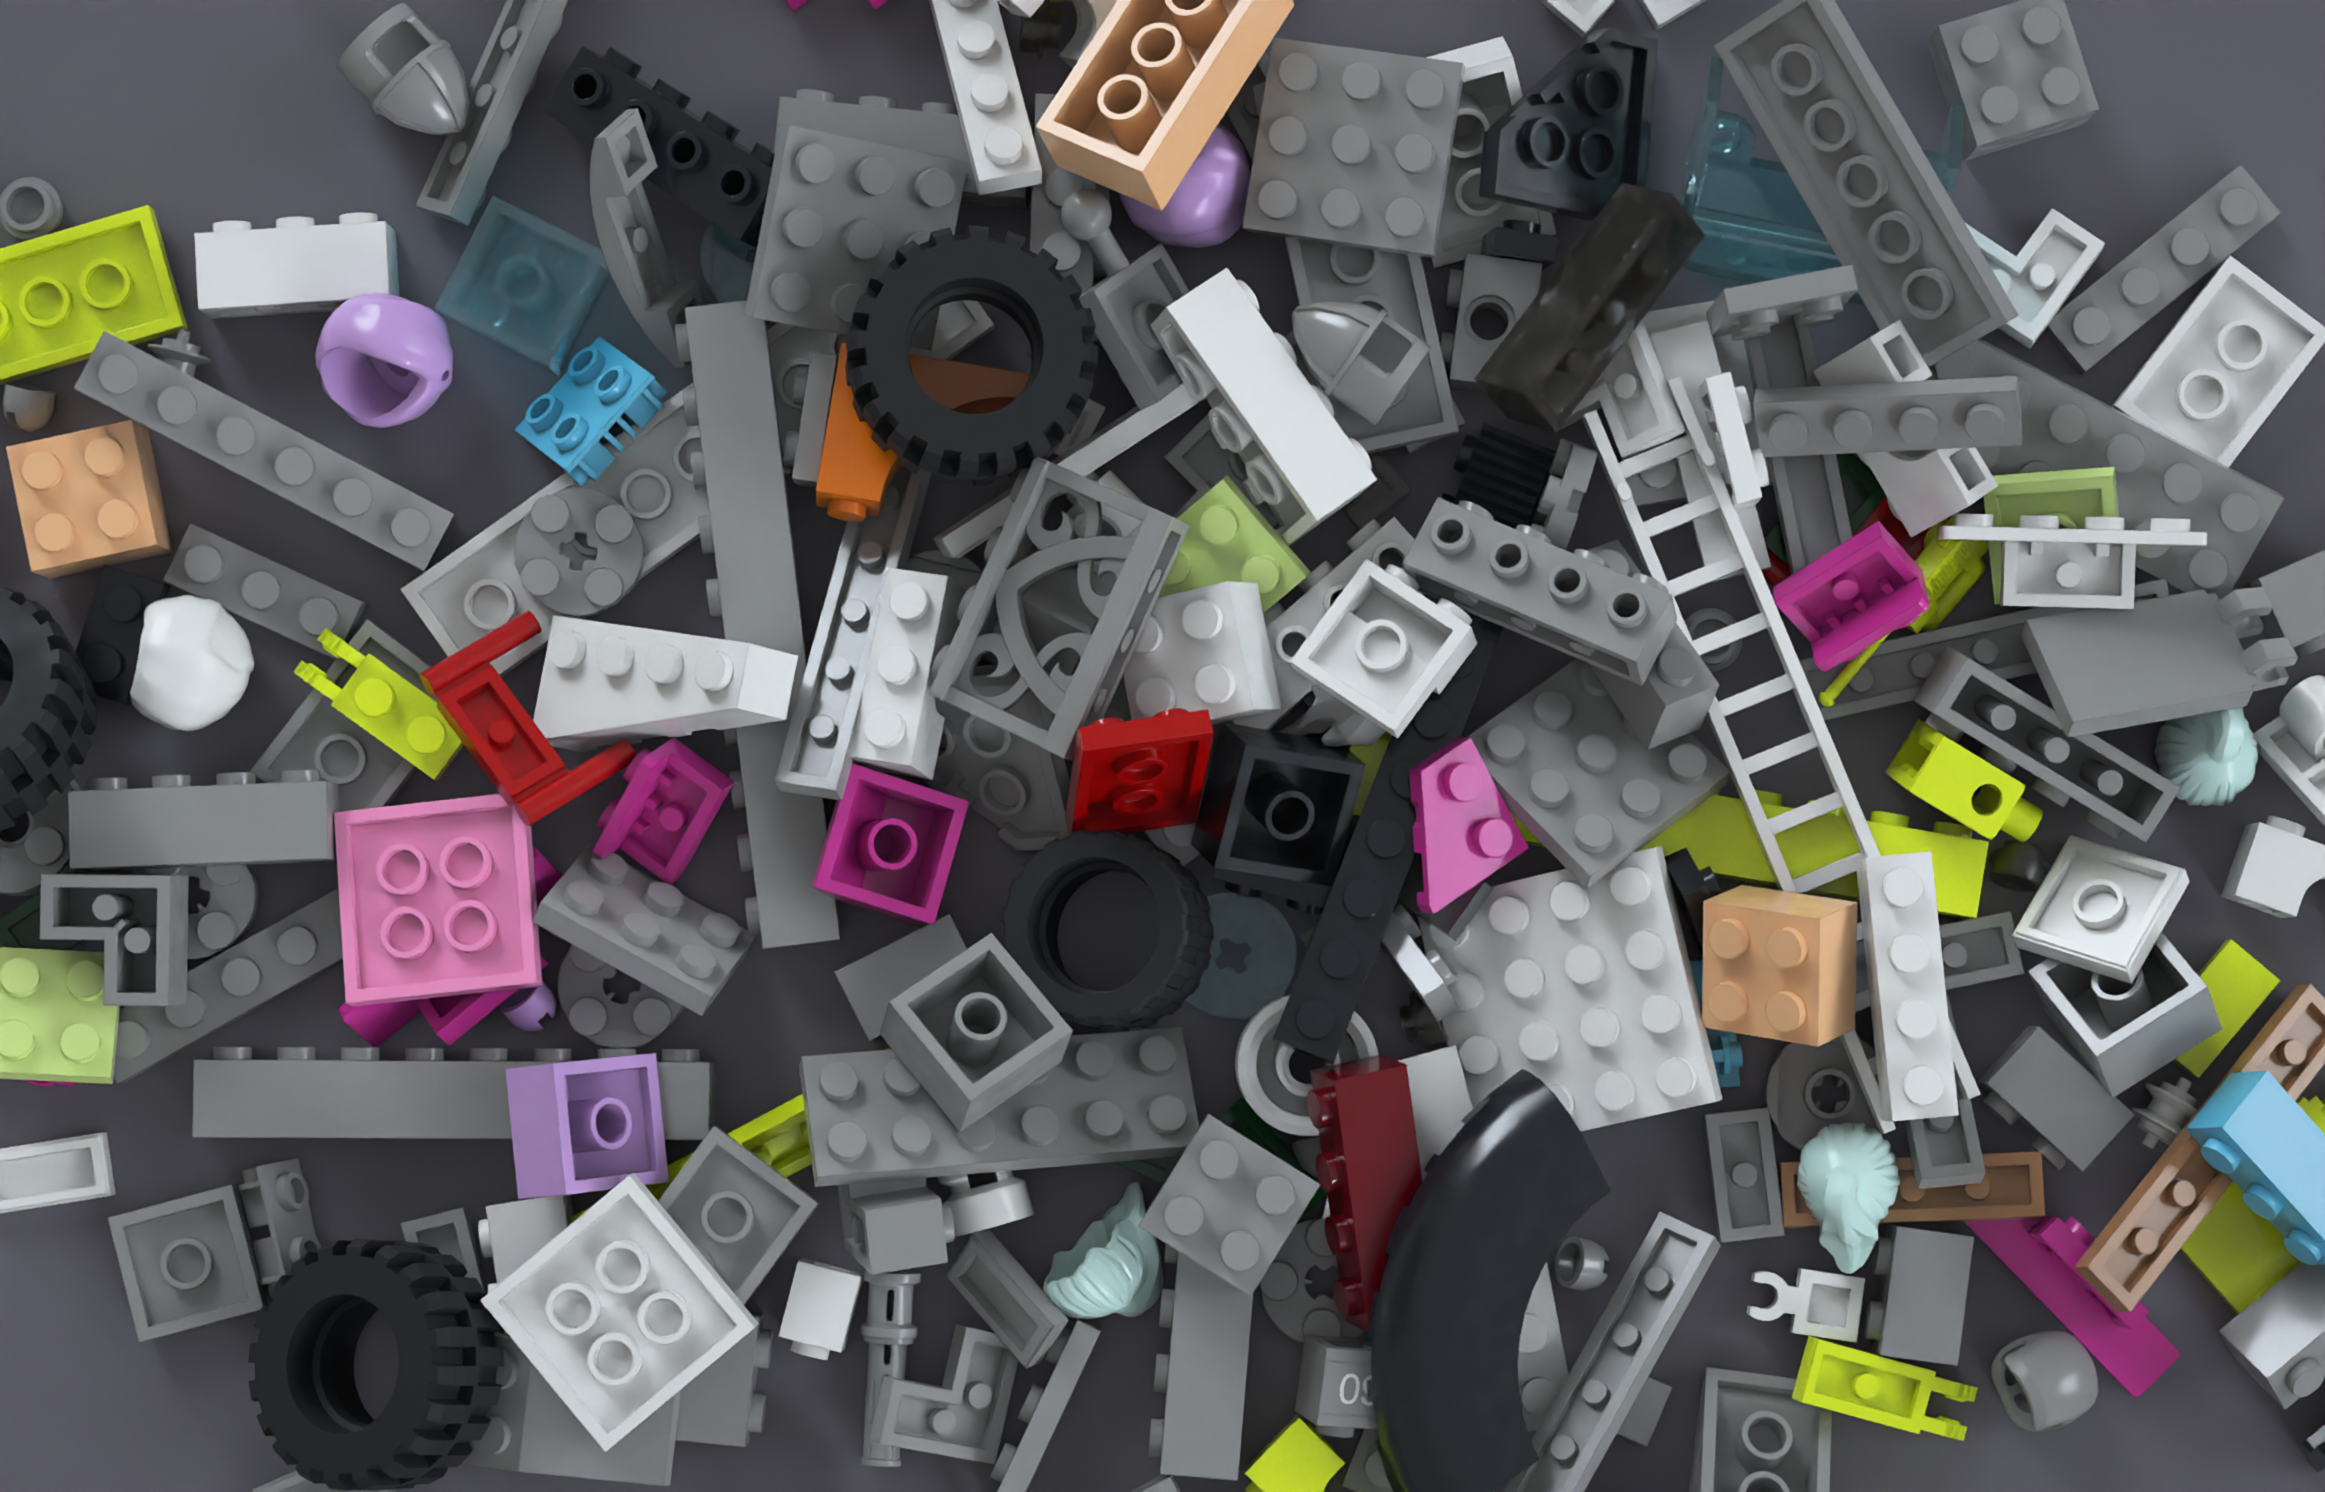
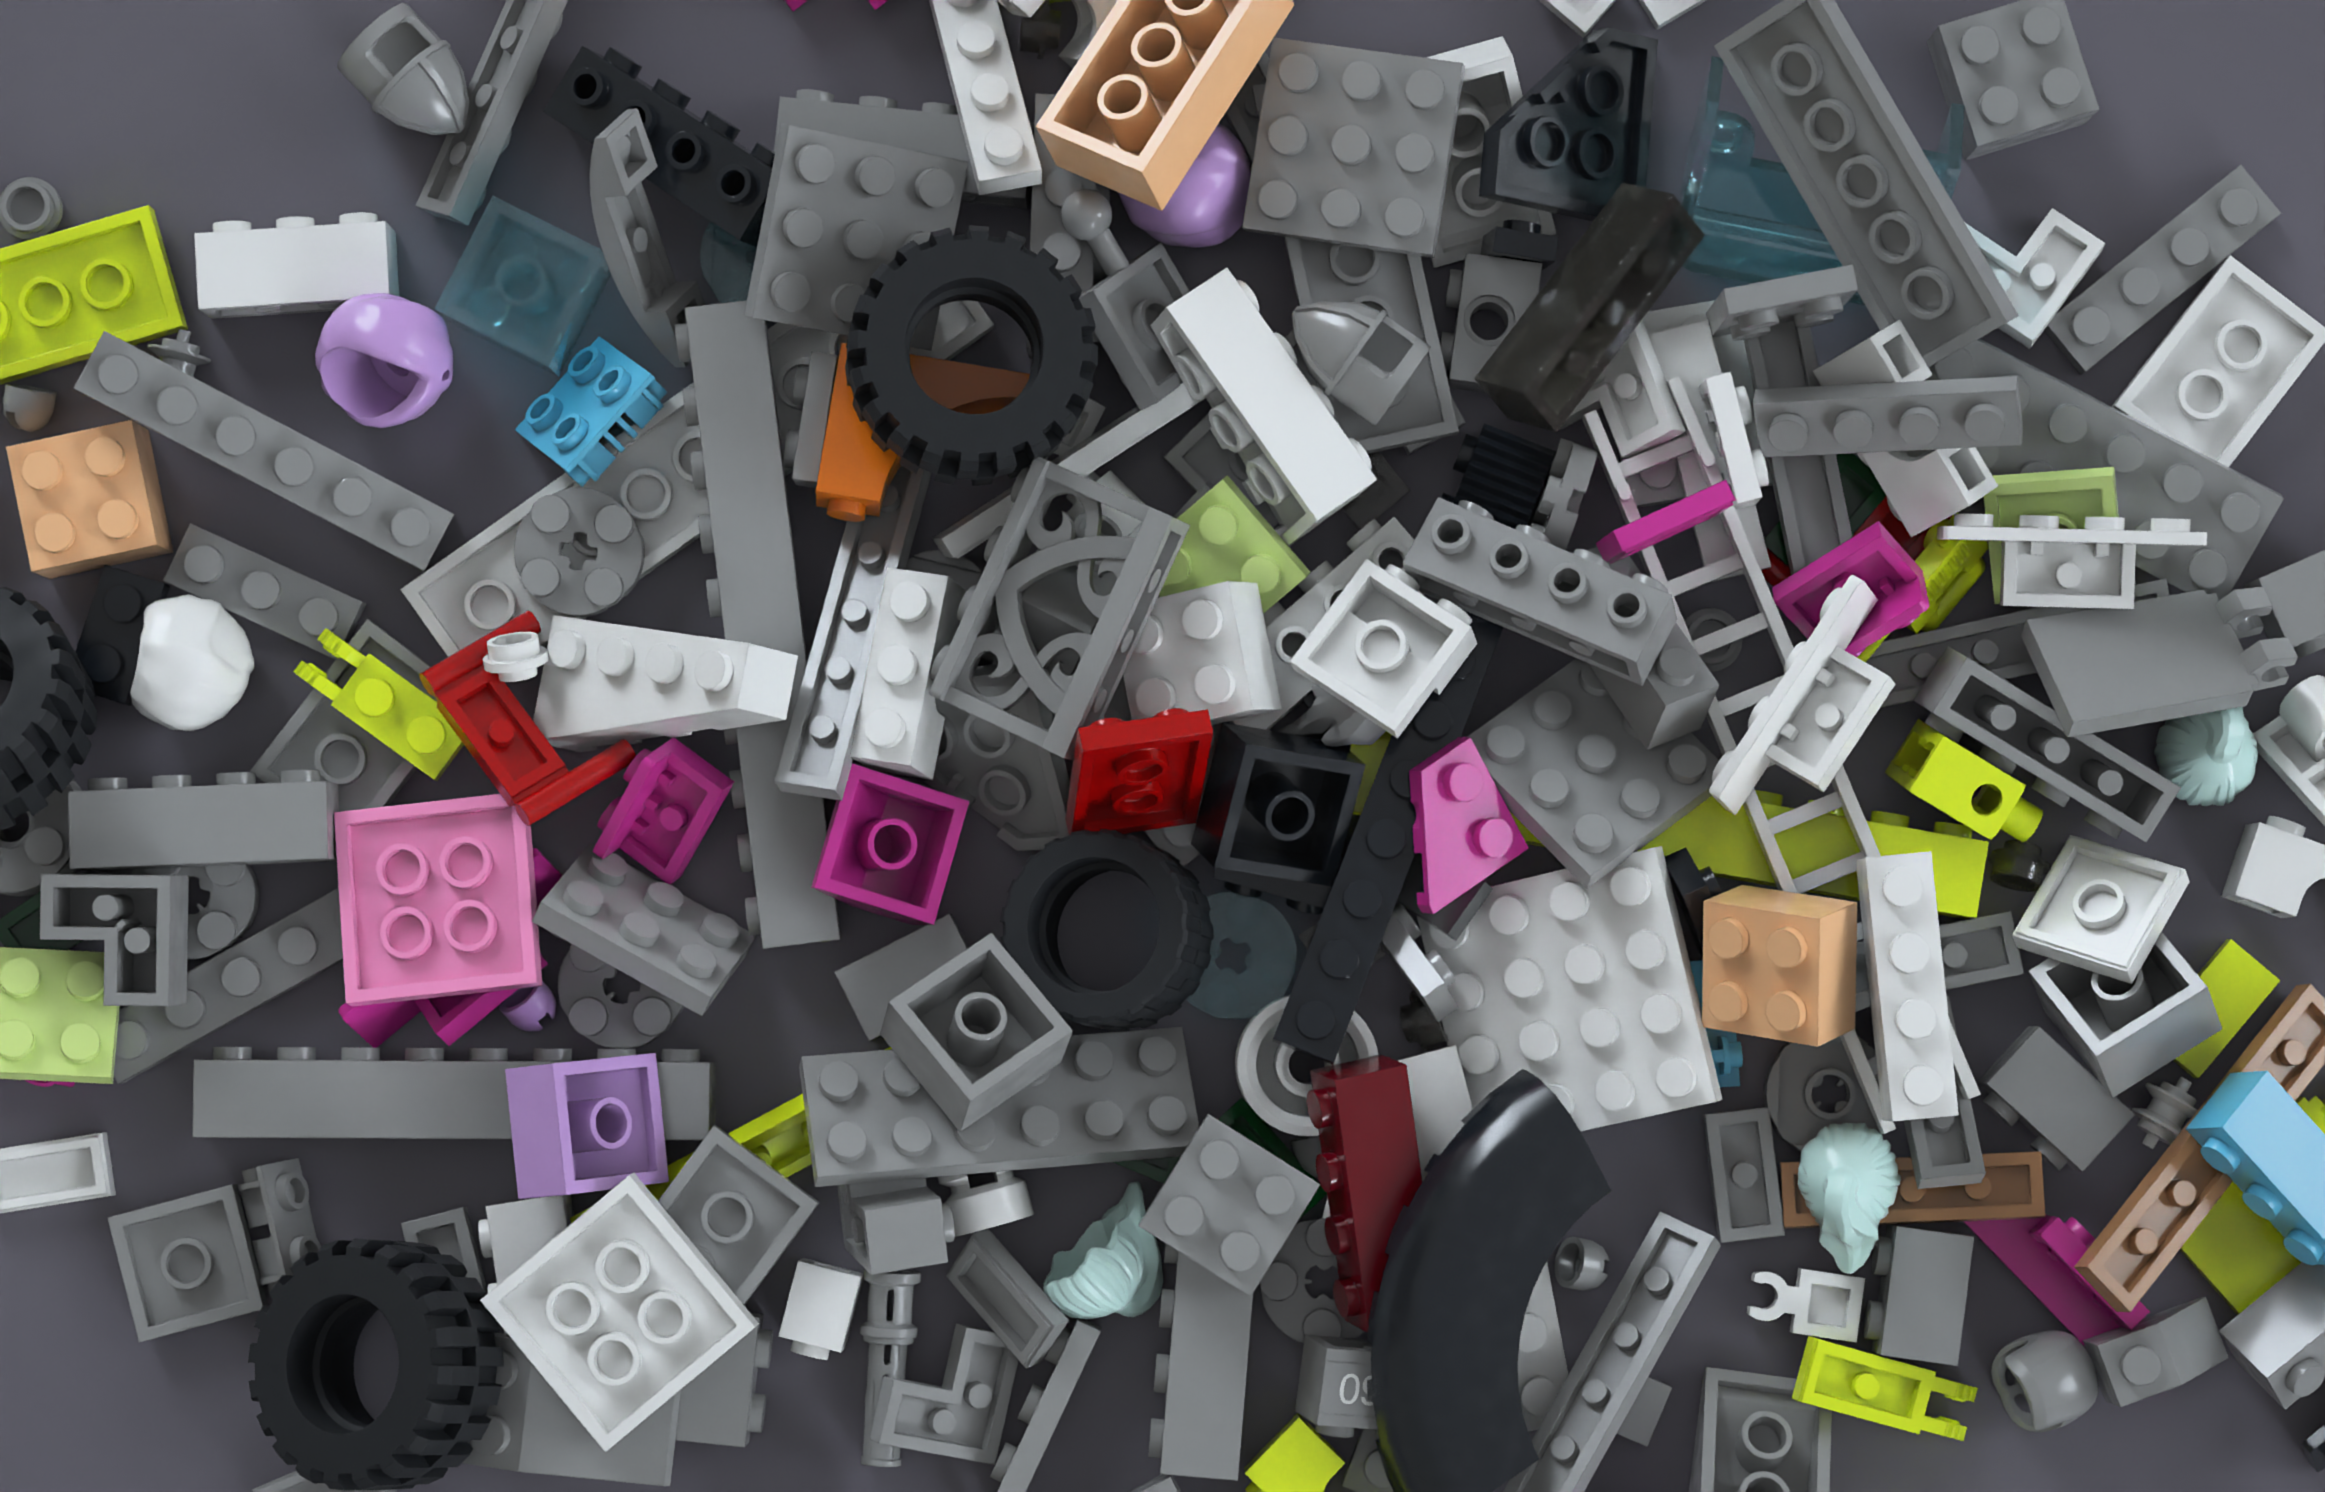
(515, 656): none -> white plate
(1666, 522): none -> dark pink tile
(1814, 709): none -> white bracket
(2156, 1353): none -> light grey slope

